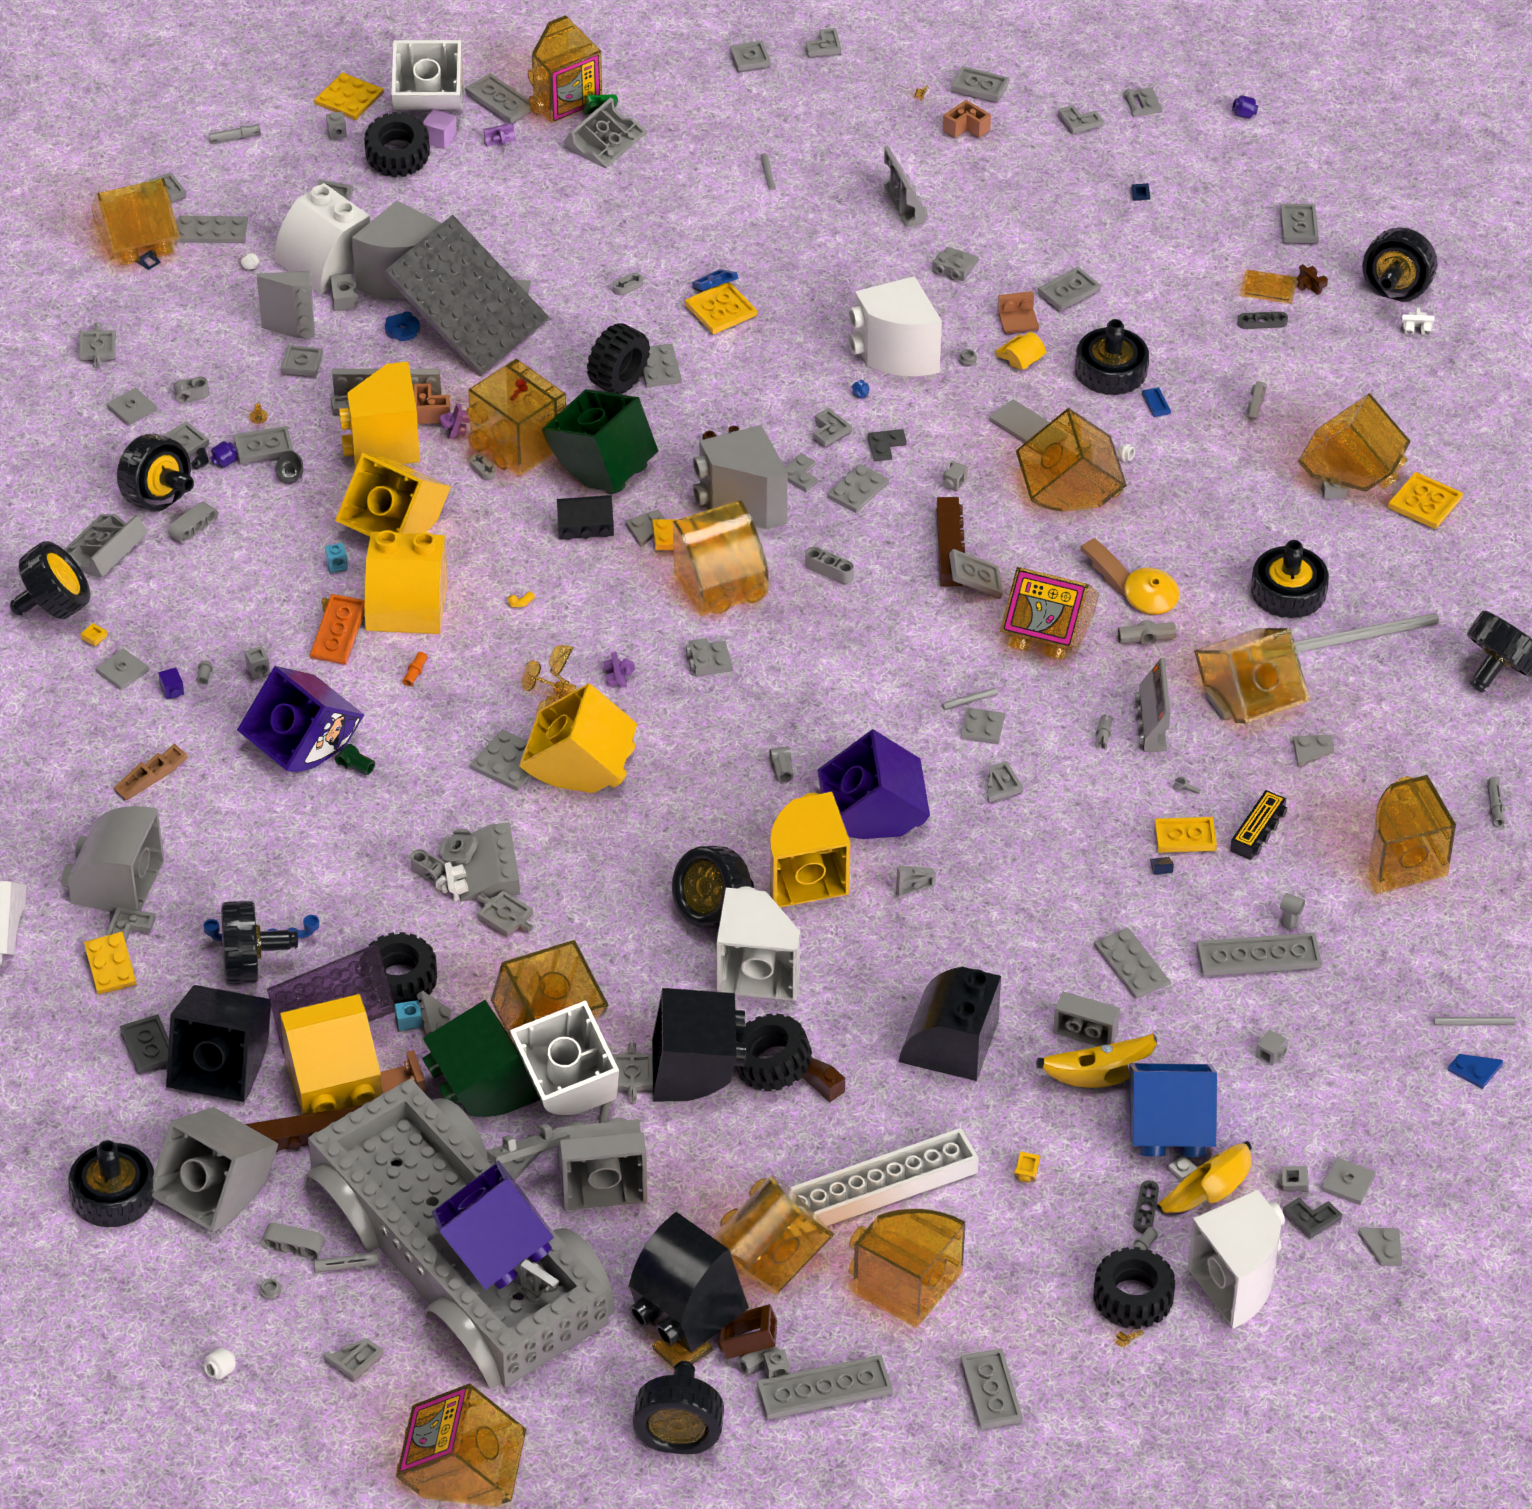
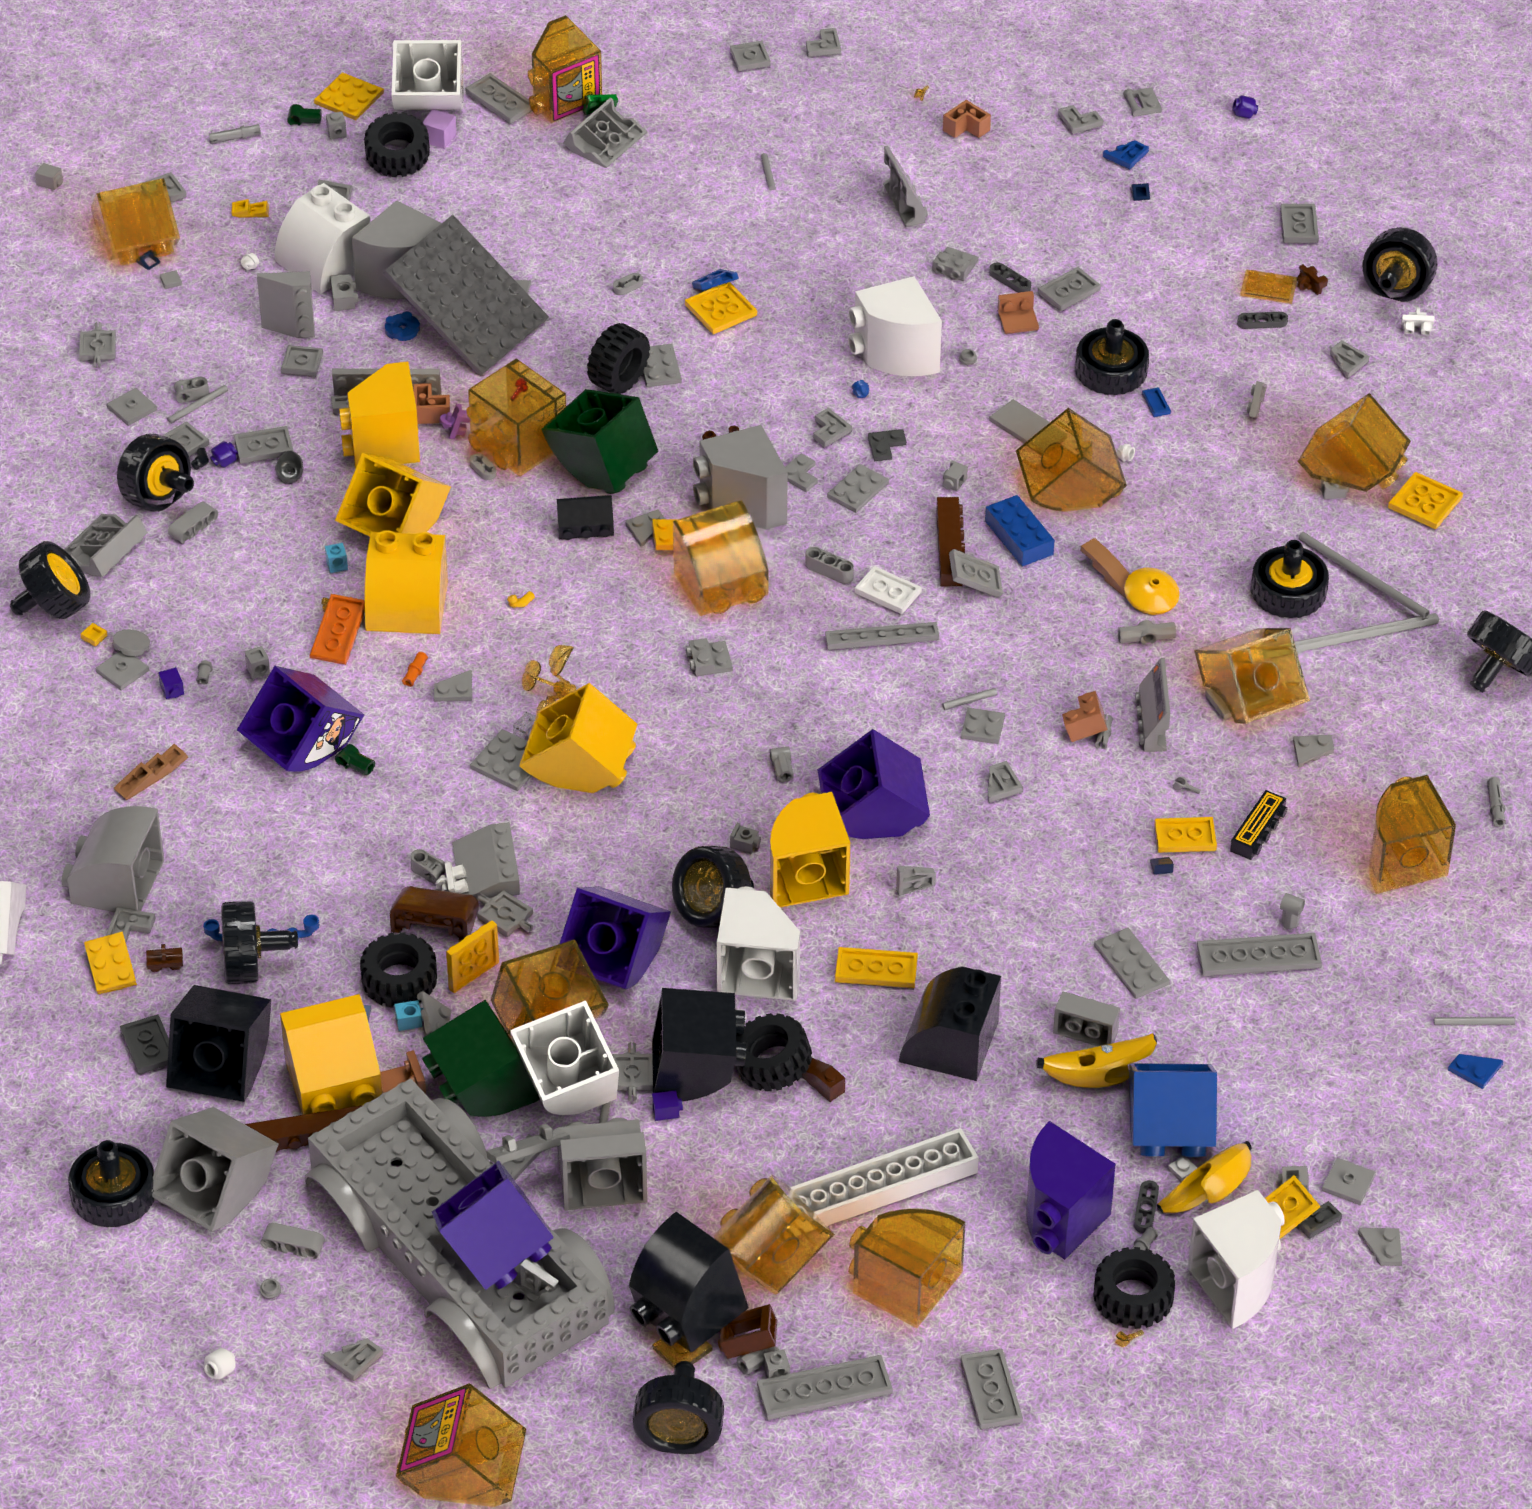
(49, 176): none -> light grey brick
(131, 642): none -> light grey tile
(164, 958): none -> reddish brown hips
(170, 279): none -> light grey tile
(197, 404): none -> light grey bar
(212, 229): light grey plate -> none
(246, 209): none -> yellow slope
(258, 415): clear yellow plate -> none
(300, 115): none -> dark green piece
(321, 1265): light grey pin -> none
(348, 976): clear purple plate -> none
(435, 909): none -> reddish brown windscreen
(454, 688): none -> light grey wing
(467, 845): light grey plate -> none
(472, 956): none -> yellow plate
(499, 134): medium lavender hips -> none
(523, 726): none -> clear brick
(615, 933): none -> dark purple brick
(619, 670): medium lavender hips -> none
(666, 1105): none -> dark purple brick
(744, 839): none -> light grey brick
(876, 967): none -> yellow plate
(882, 635): none -> light grey plate
(888, 590): none -> white plate
(979, 84): light grey plate -> none
(1003, 272): none -> dark grey beam
(1019, 530): none -> blue brick
(1022, 350): yellow brick -> none
(1027, 1167): yellow bracket -> none
(1048, 612): slope -> none
(1066, 1191): none -> dark purple brick
(1087, 719): none -> nougat brick
(1127, 154): none -> blue wing
(1271, 1047): light grey brick -> none
(1294, 1202): none -> yellow plate
(1348, 358): none -> light grey wing
(1364, 575): none -> light grey piece

